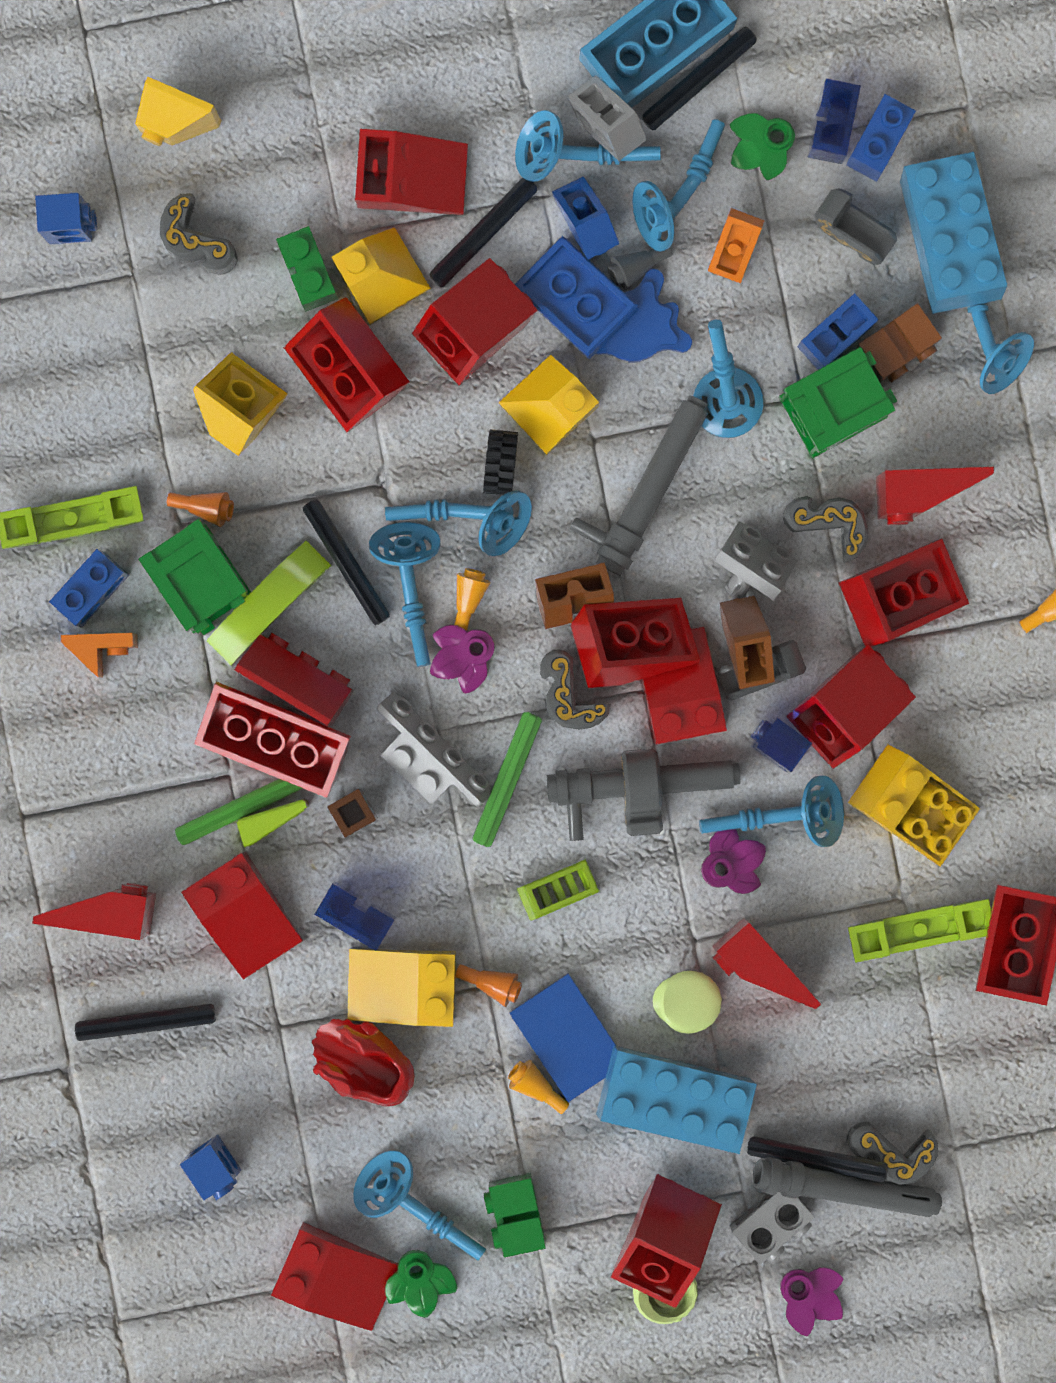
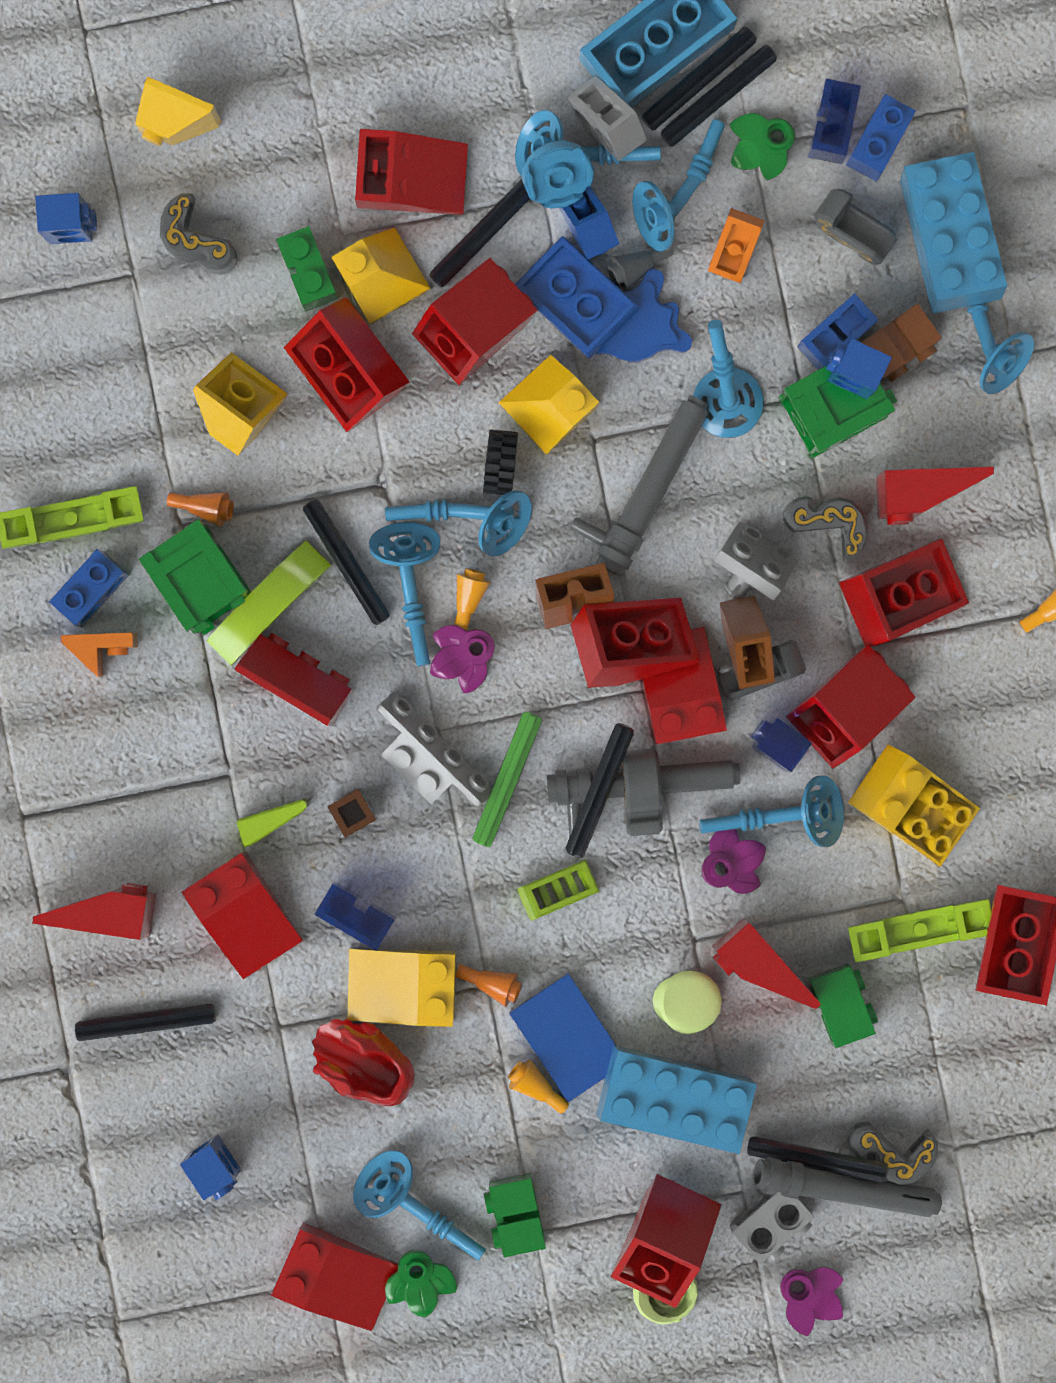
(234, 810): bright green axle -> none
(272, 740): red slope -> none
(557, 174): none -> dark azure tile
(561, 695): dark grey animal -> none
(599, 790): none -> black axle
(718, 95): none -> black axle
(842, 1005): none -> green piece
(857, 368): none -> blue brick

